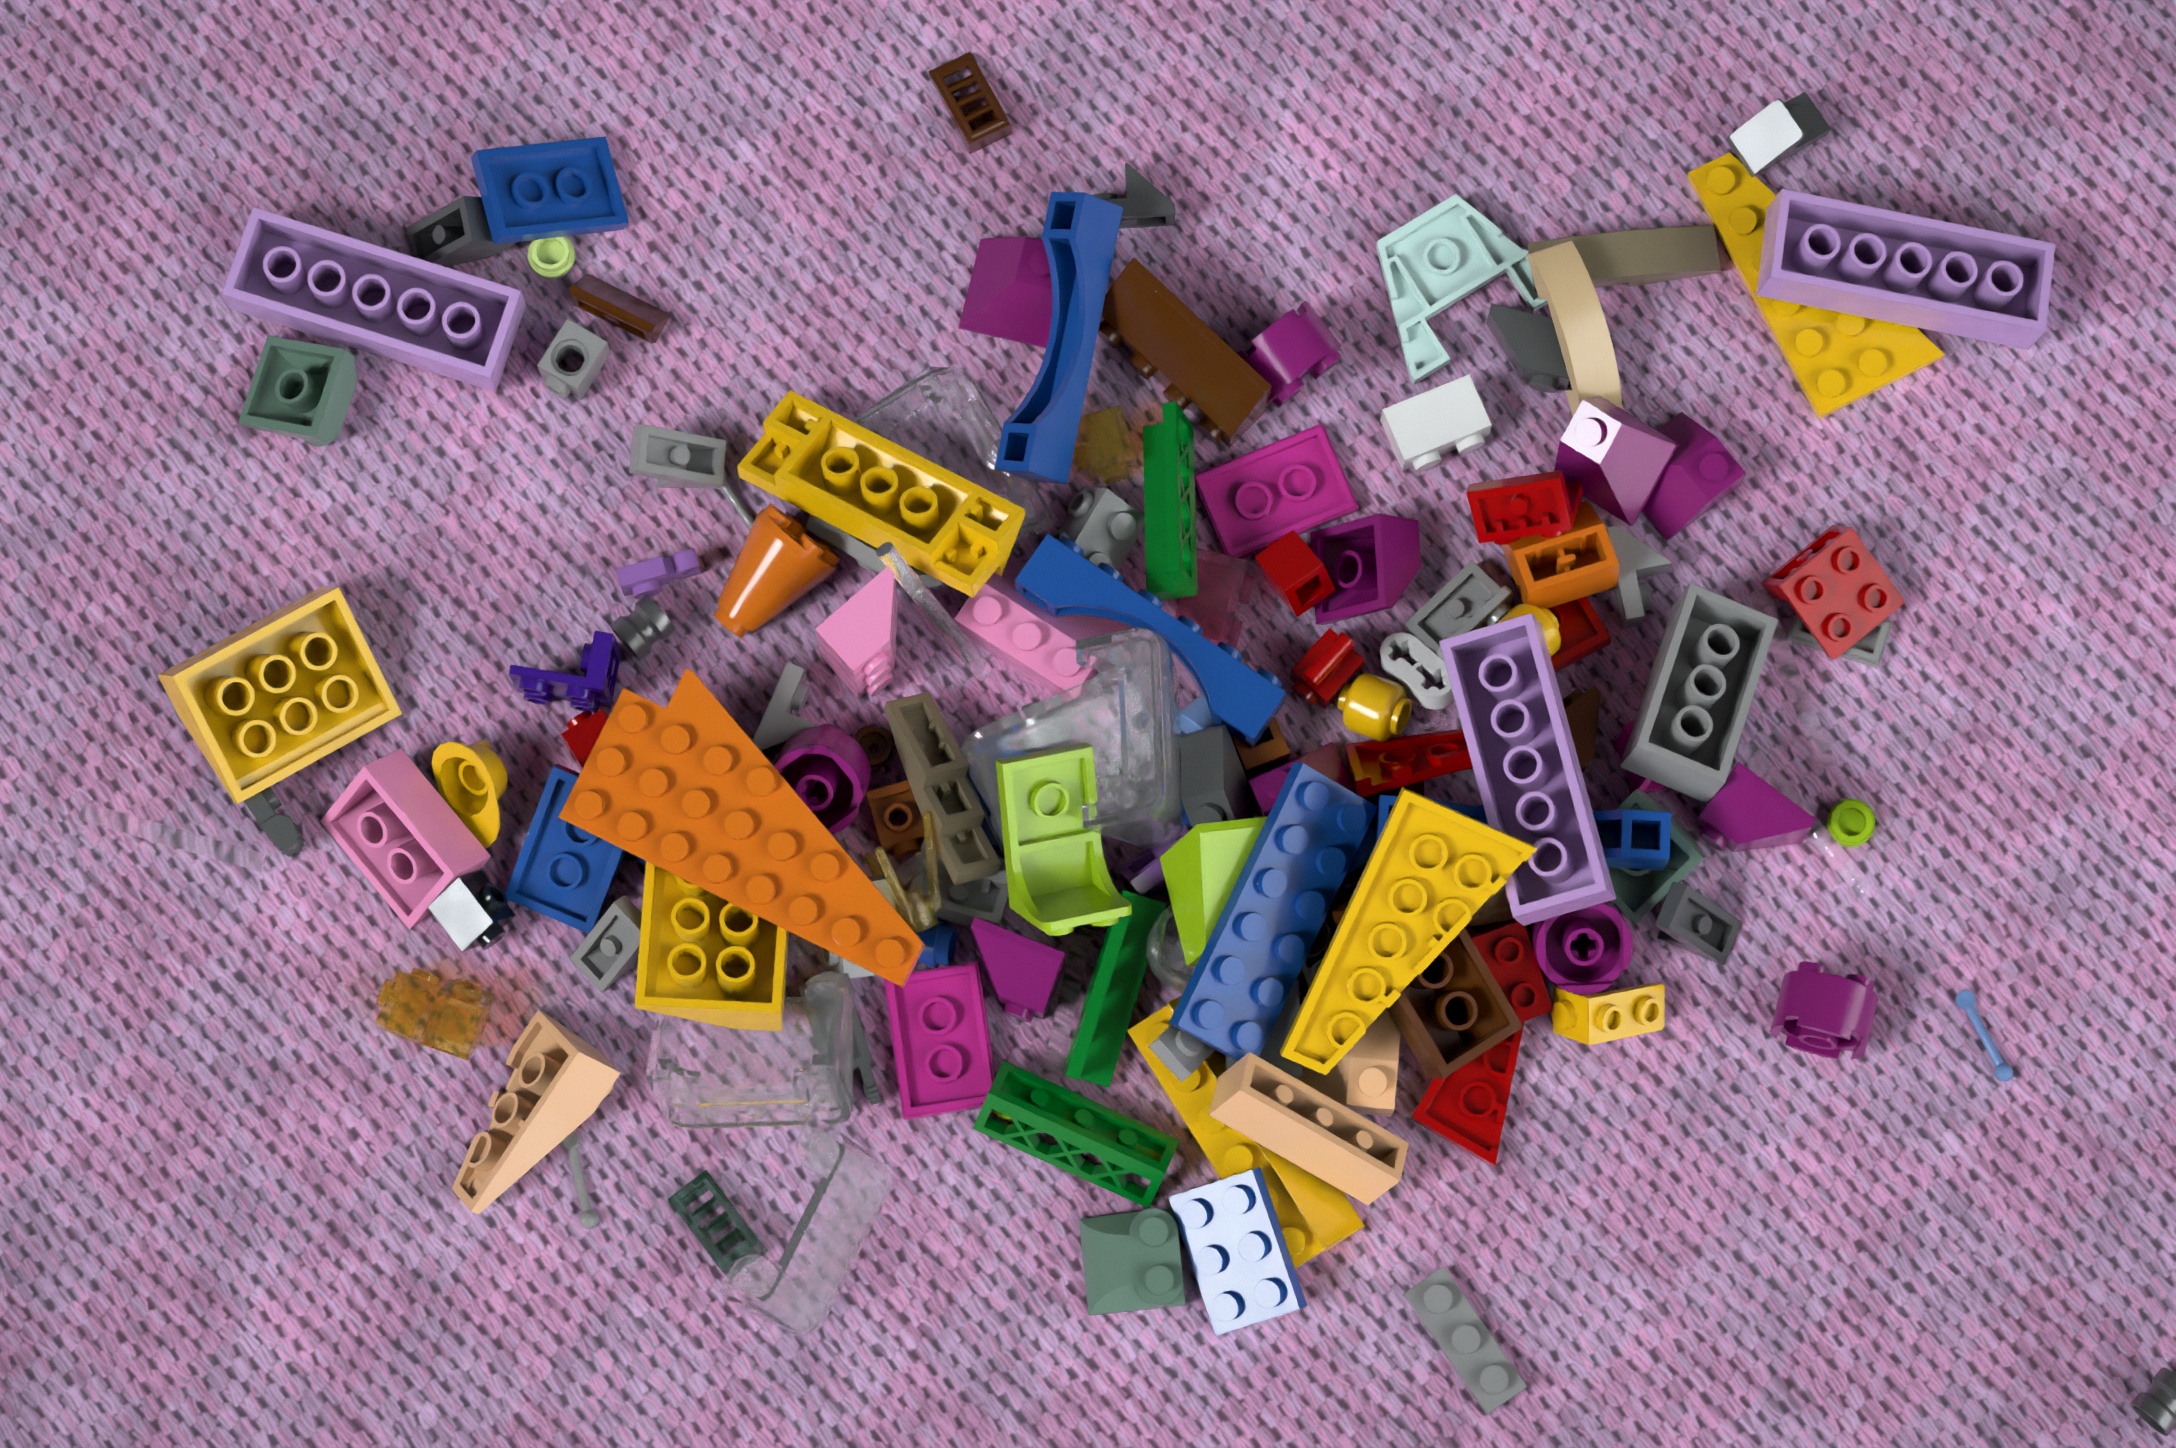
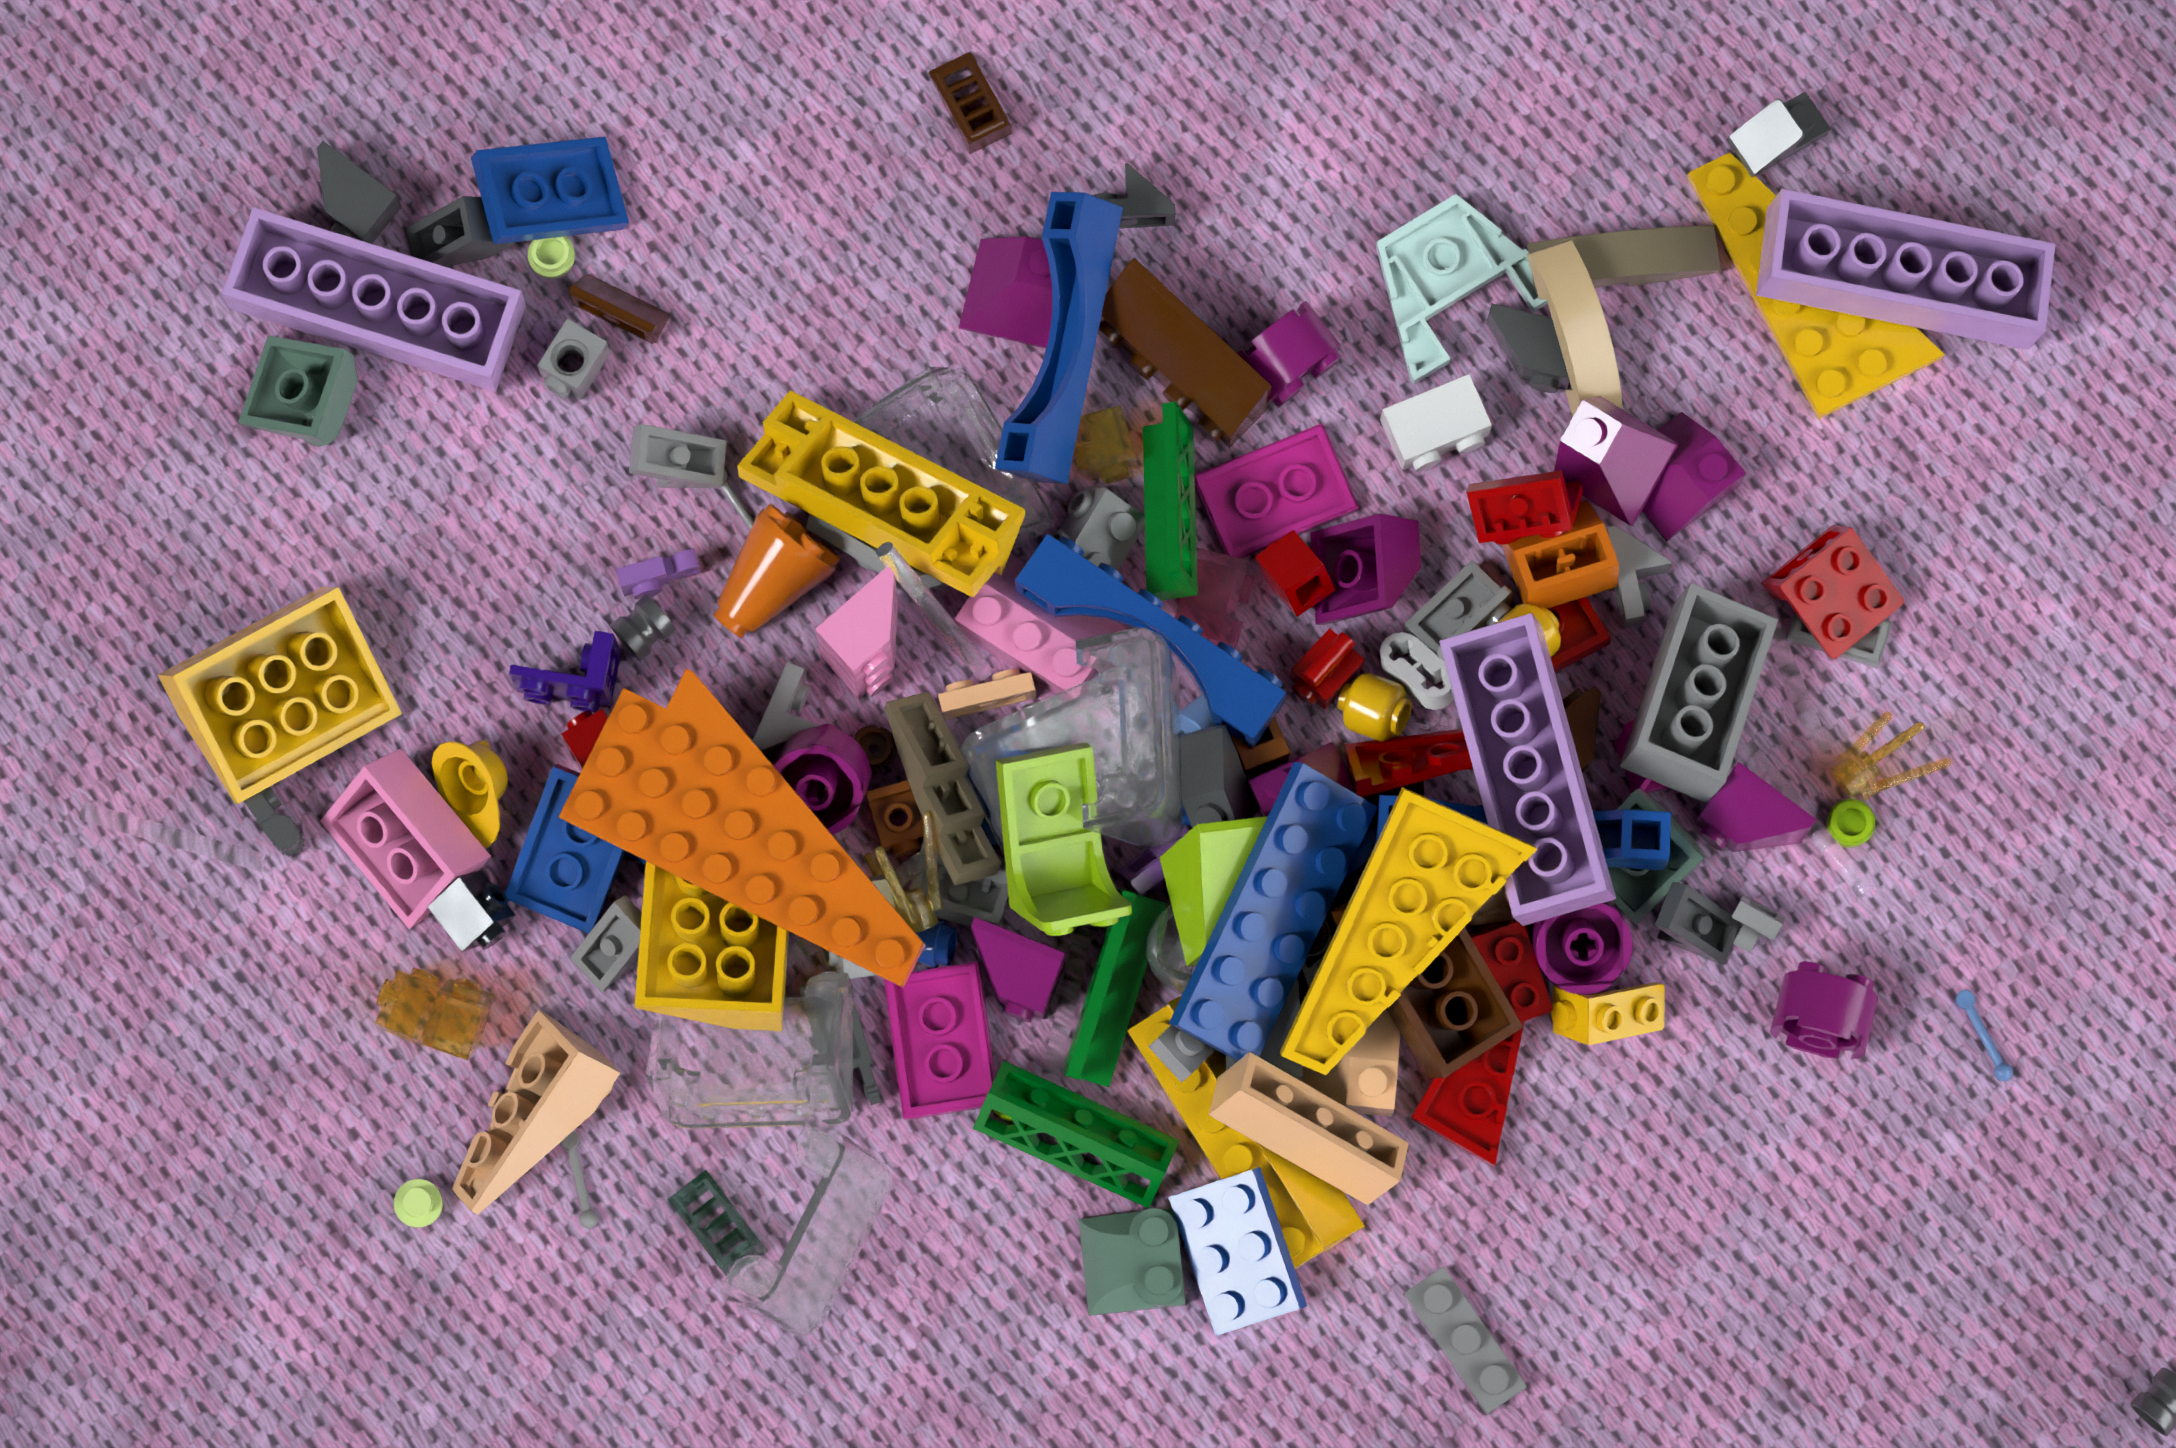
(352, 198): none -> dark grey slope
(418, 1203): none -> yellowish green plate
(966, 698): none -> light nougat plate
(1756, 920): none -> light grey tile
(1858, 772): none -> clear yellow plant

